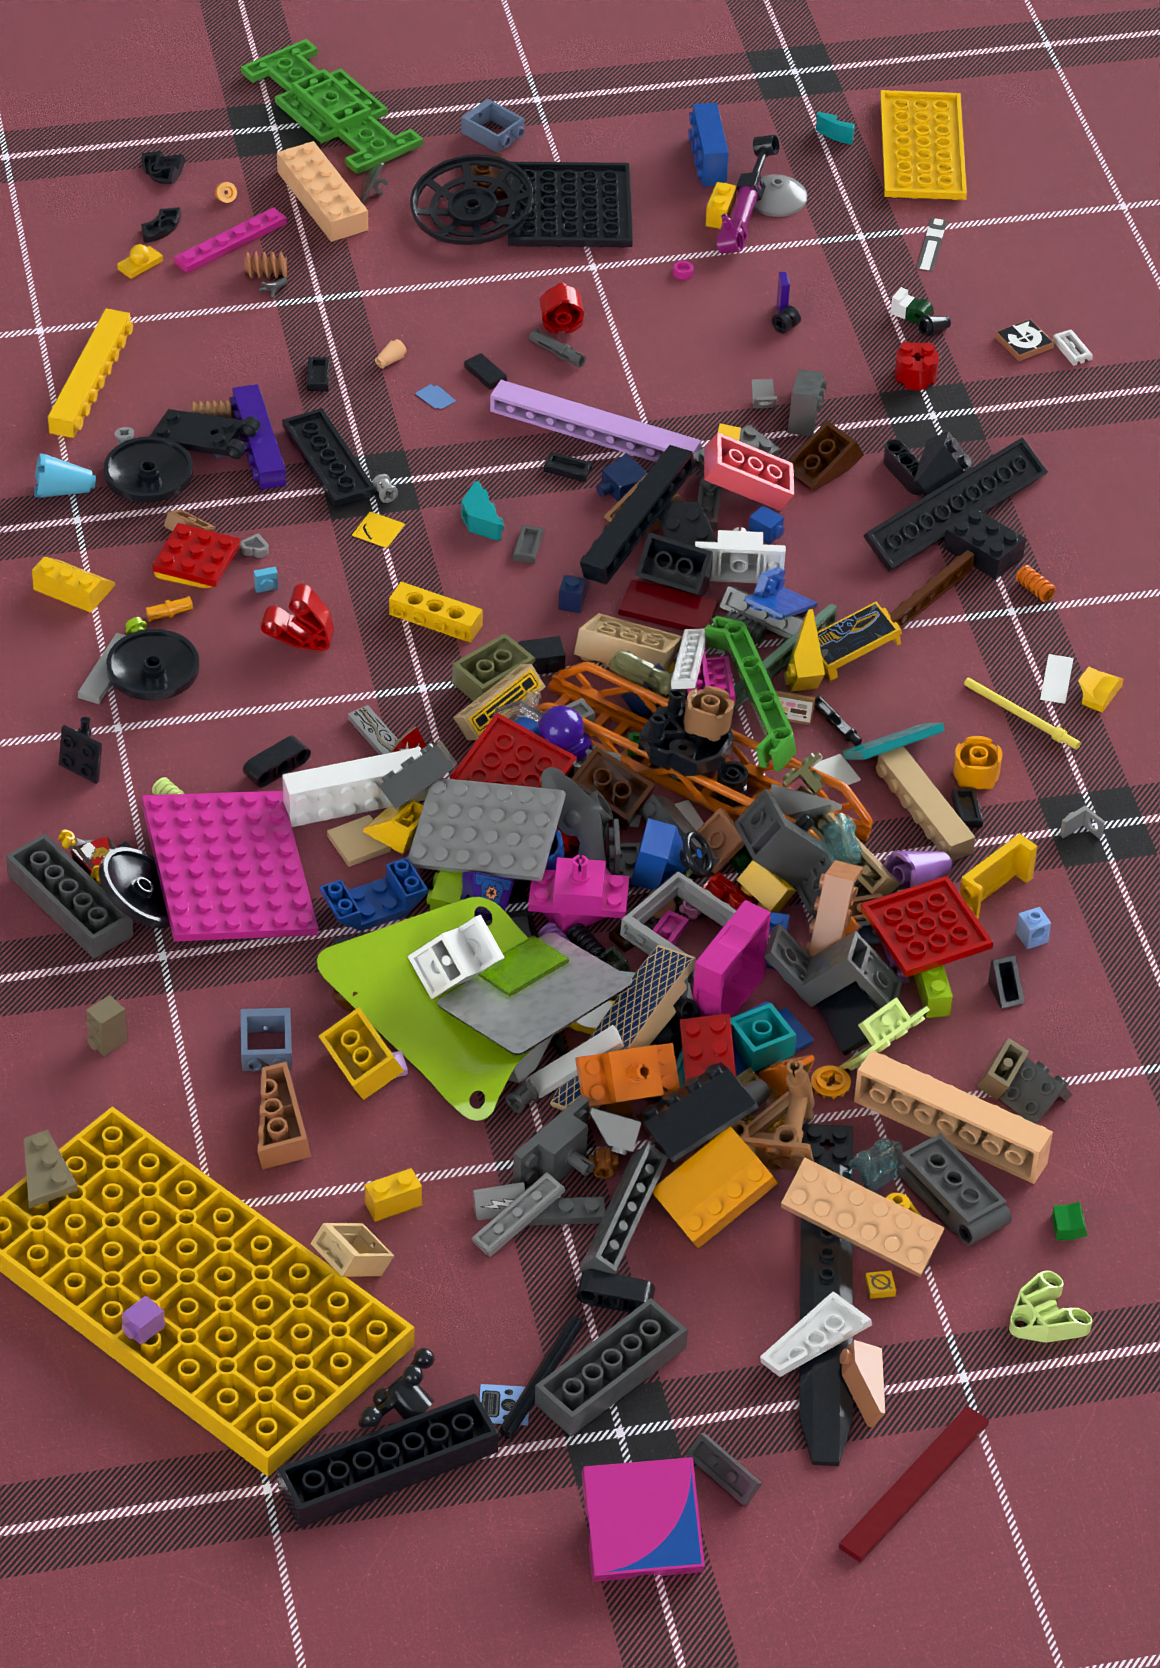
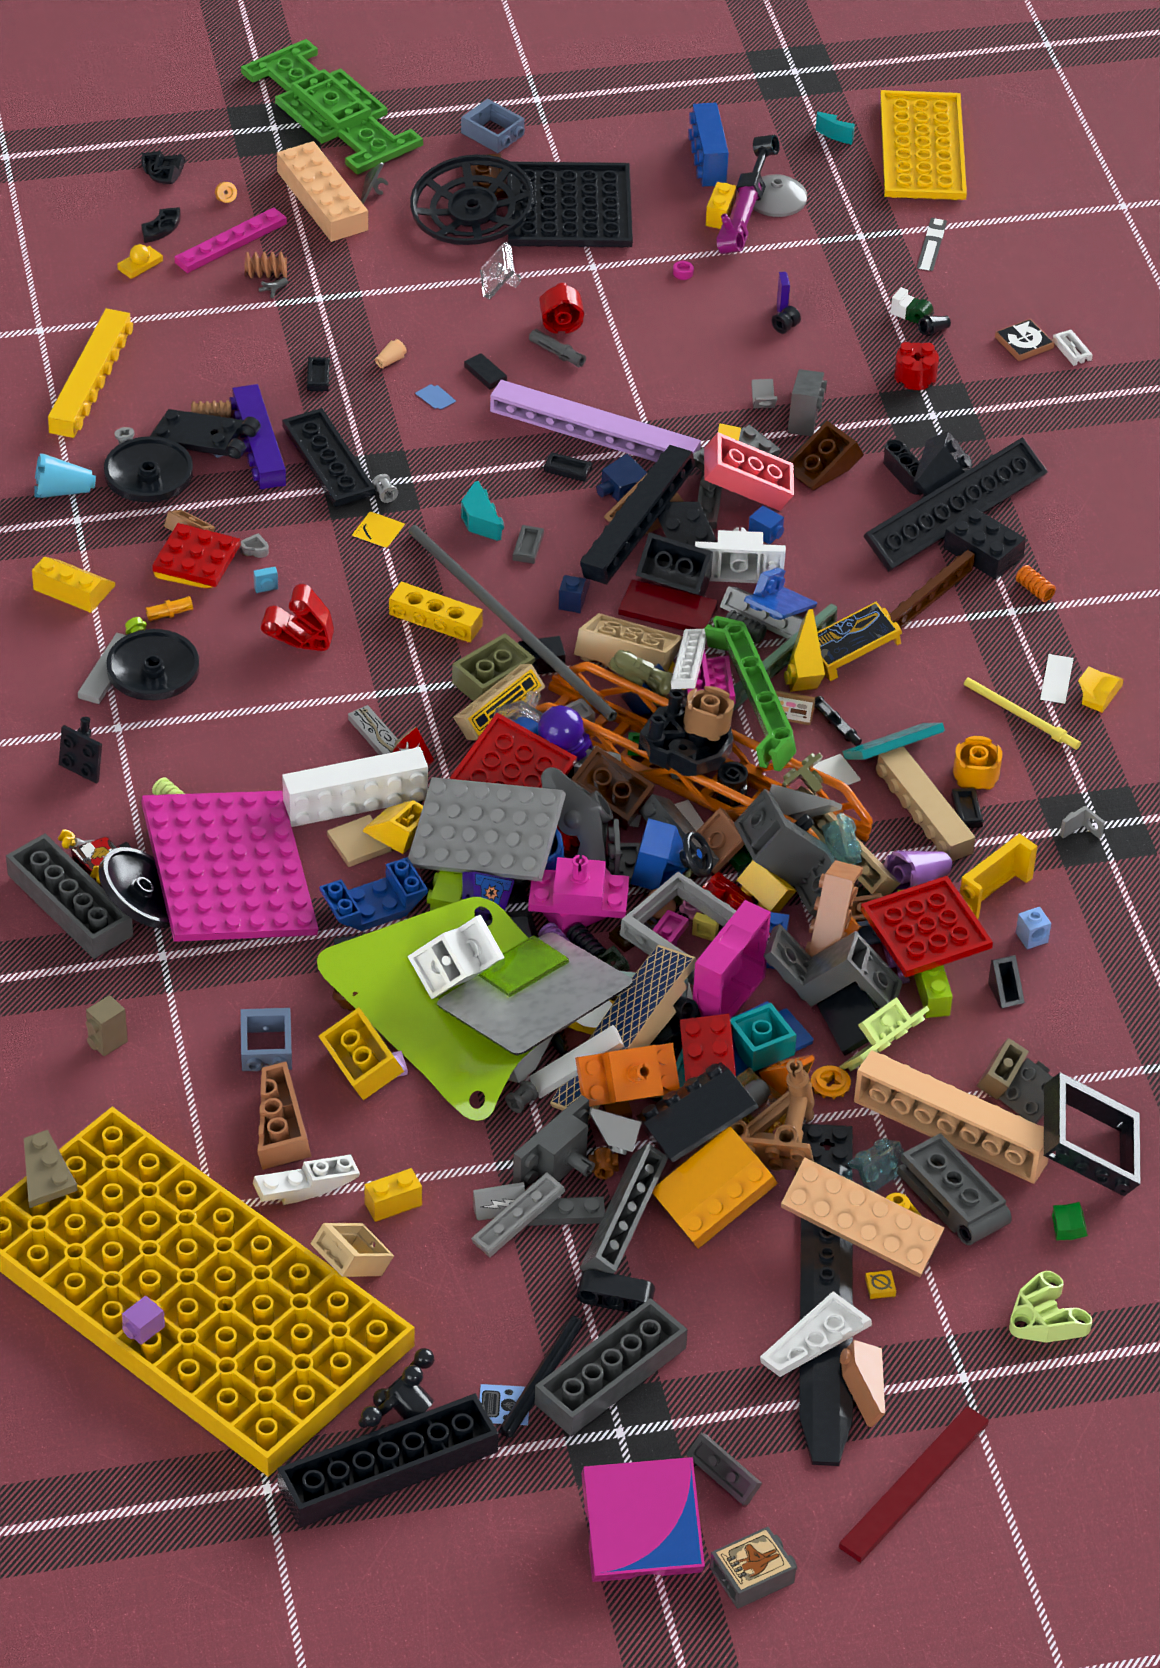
(276, 761): black beam -> none
(311, 1181): none -> white slope
(417, 773): dark grey wedge -> none
(498, 271): none -> clear tile
(516, 626): none -> dark grey piece
(704, 927): none -> light yellow plate
(753, 1567): none -> brick
(1065, 1090): none -> black window

